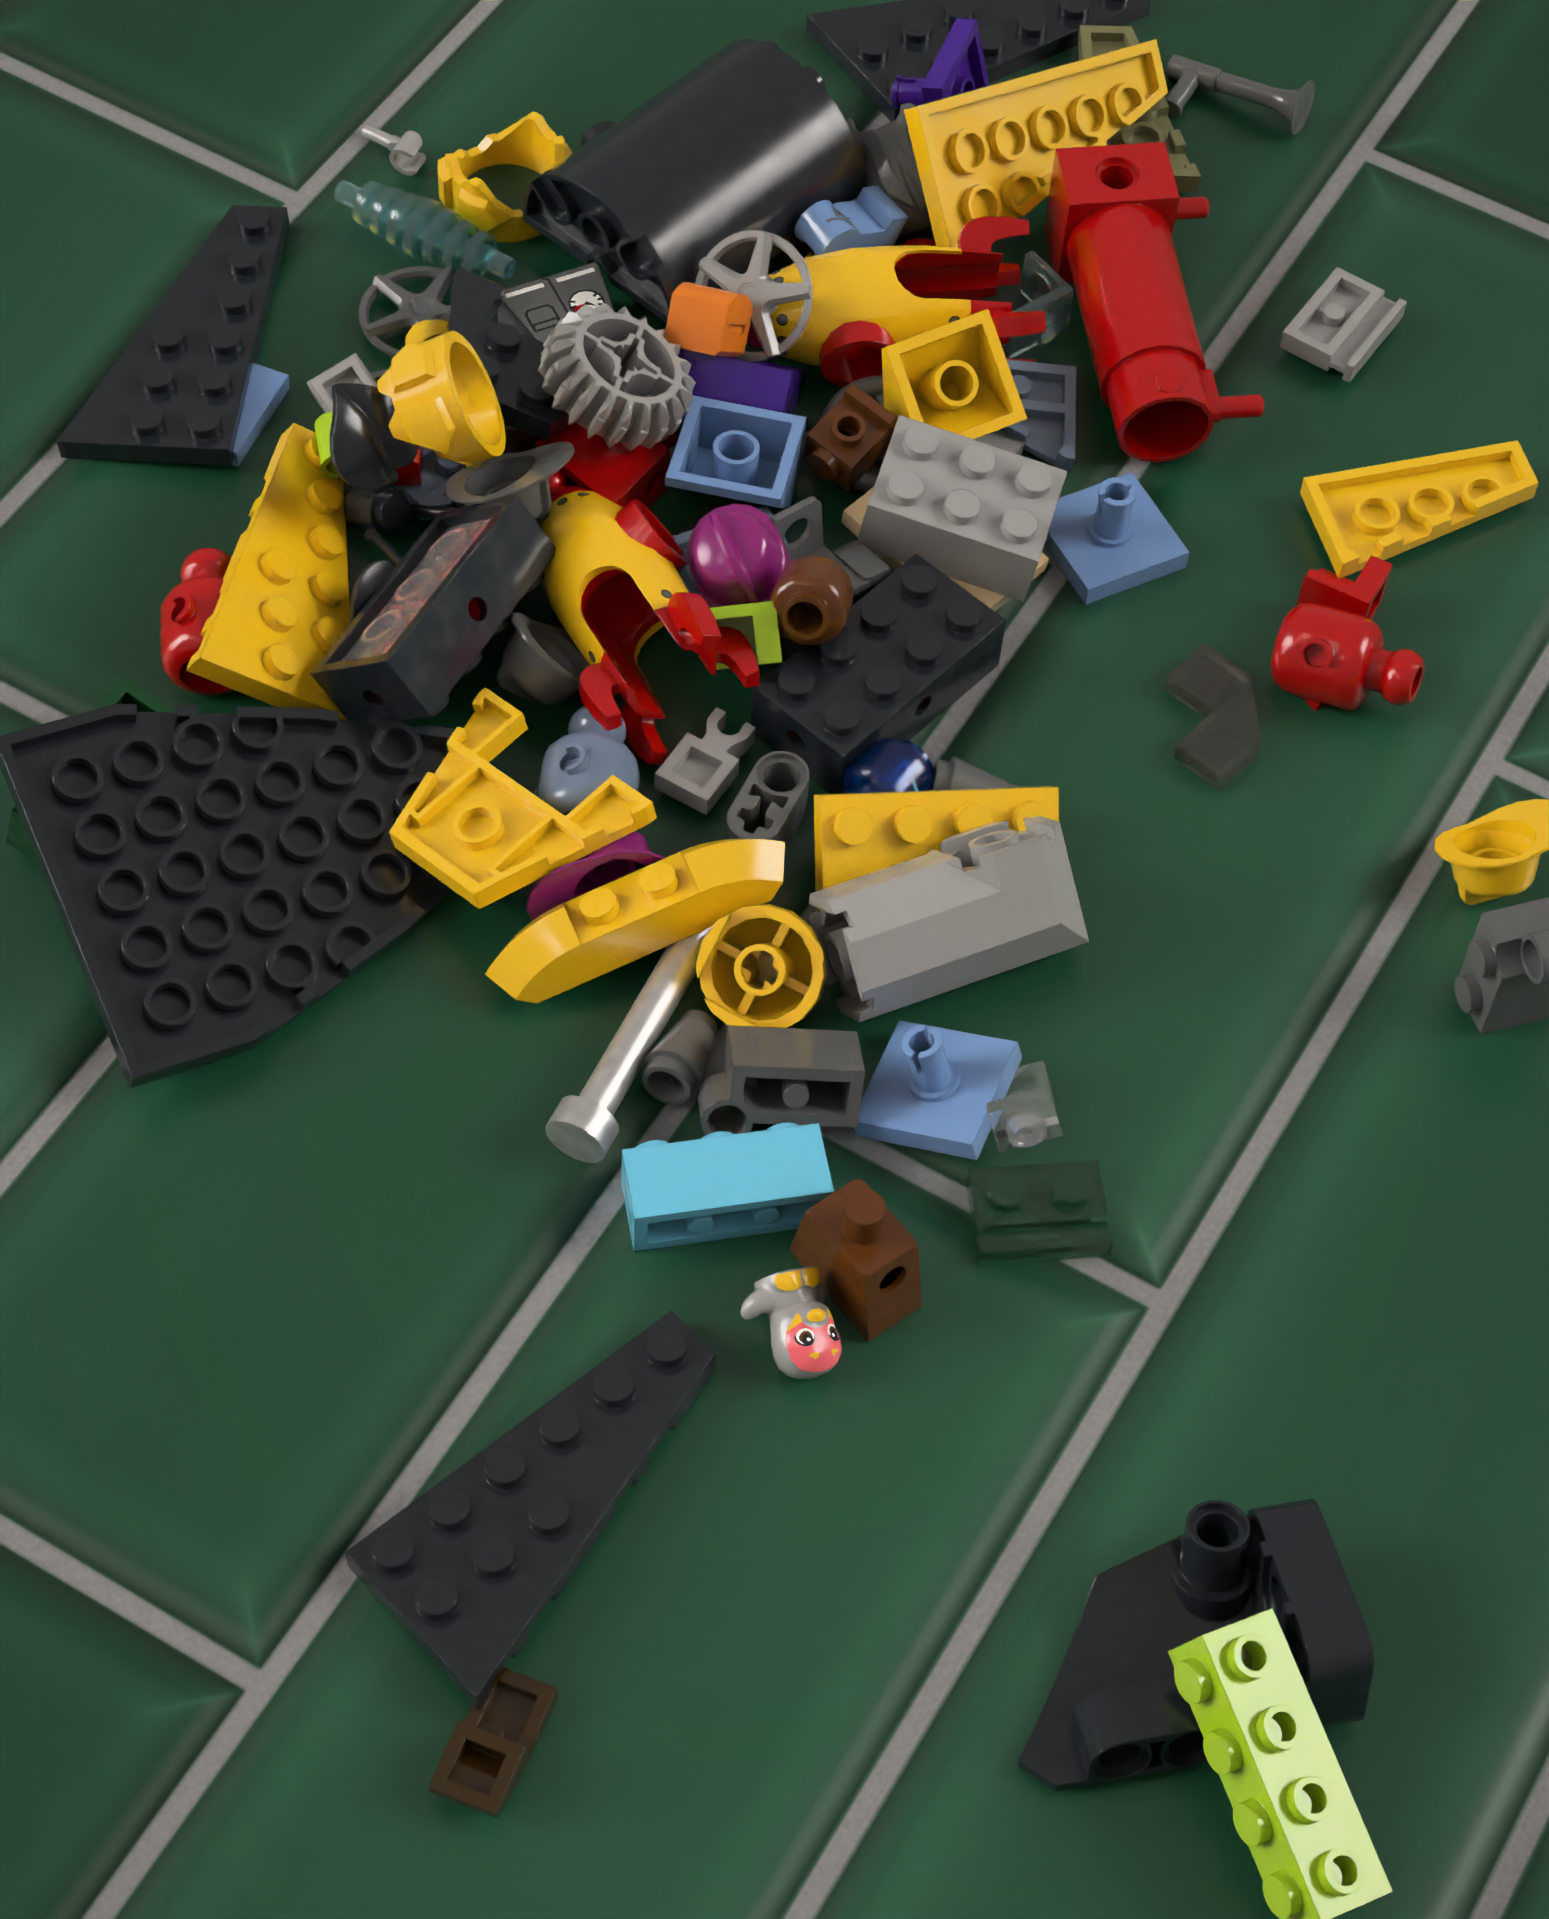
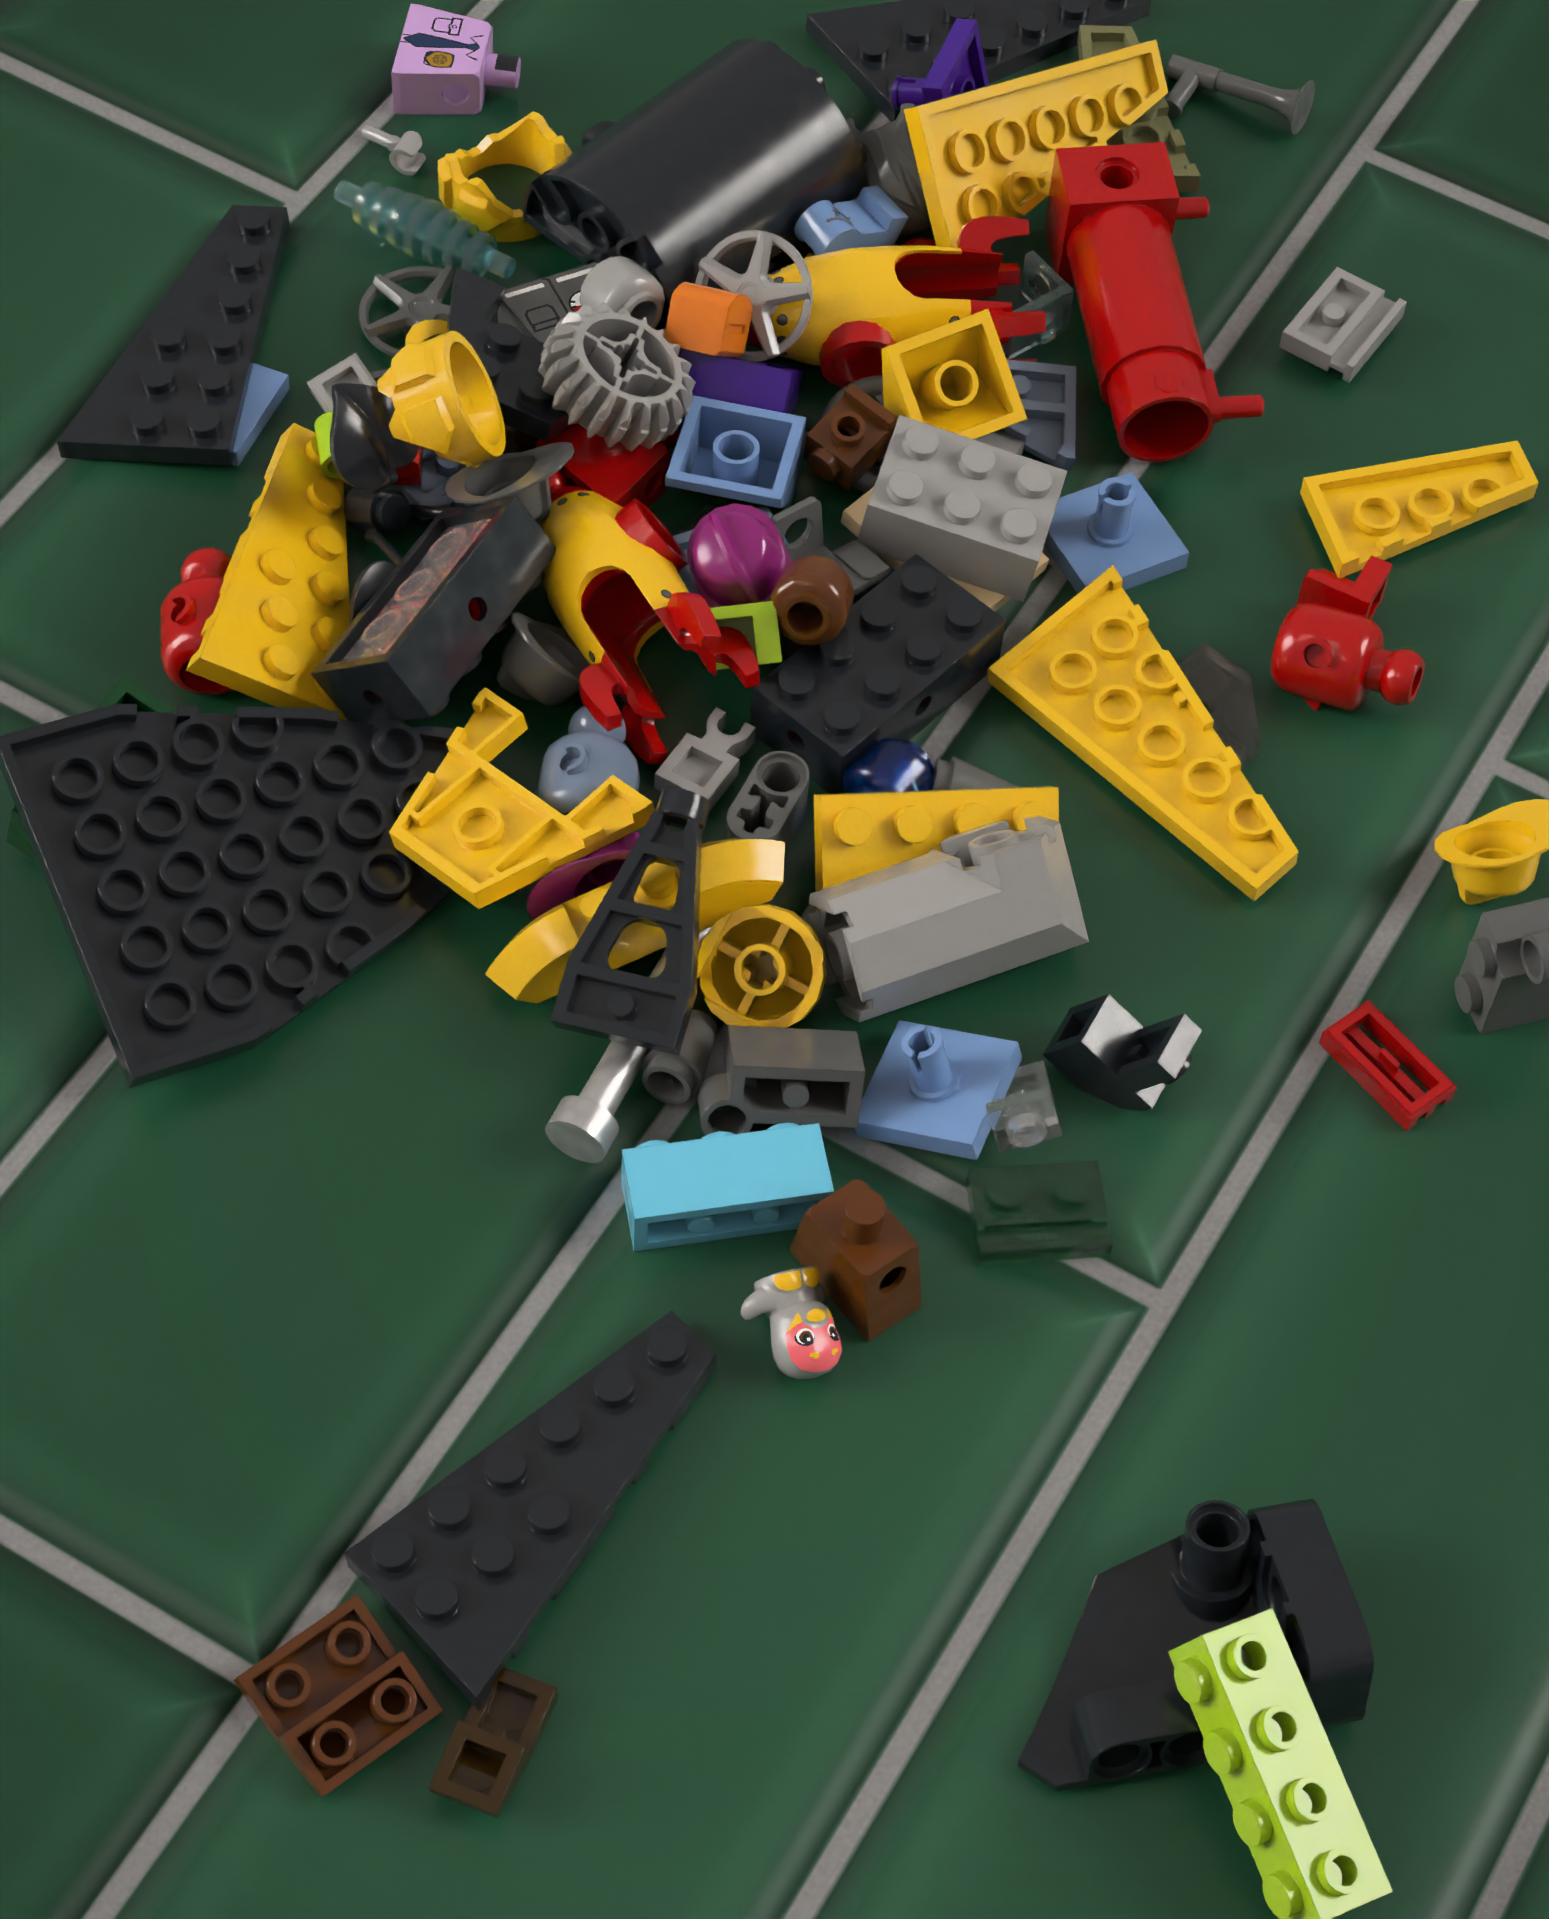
(338, 1696): none -> reddish brown slope
(447, 64): none -> lavender torso
(624, 283): none -> light grey head
(629, 1005): none -> black plate
(1117, 1057): none -> black brick
(1136, 720): none -> yellow wing
(1380, 1072): none -> red tile

